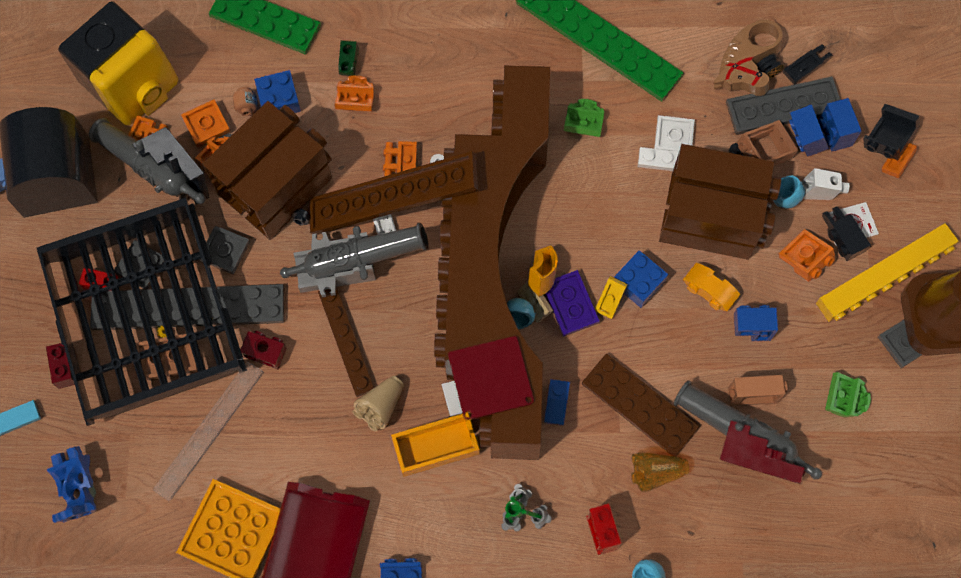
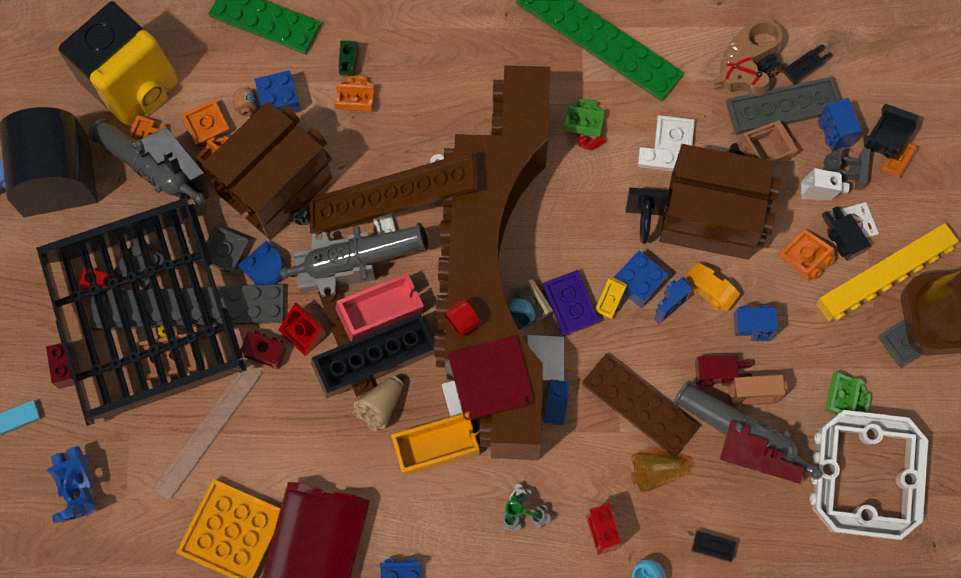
(263, 265): none -> blue slope
(301, 329): none -> red slope
(373, 355): none -> black brick
(379, 307): none -> coral piece
(406, 157): orange plate -> none
(462, 318): none -> red piece
(543, 271): light orange brick -> none
(551, 353): none -> white sticker
(588, 144): none -> red arm
(647, 203): none -> black tile
(675, 296): none -> blue plate
(713, 546): none -> black plate
(719, 369): none -> dark red hinge
(790, 192): medium azure hat -> none
(809, 132): blue brick -> none
(858, 166): none -> dark grey tile
(915, 466): none -> white panel

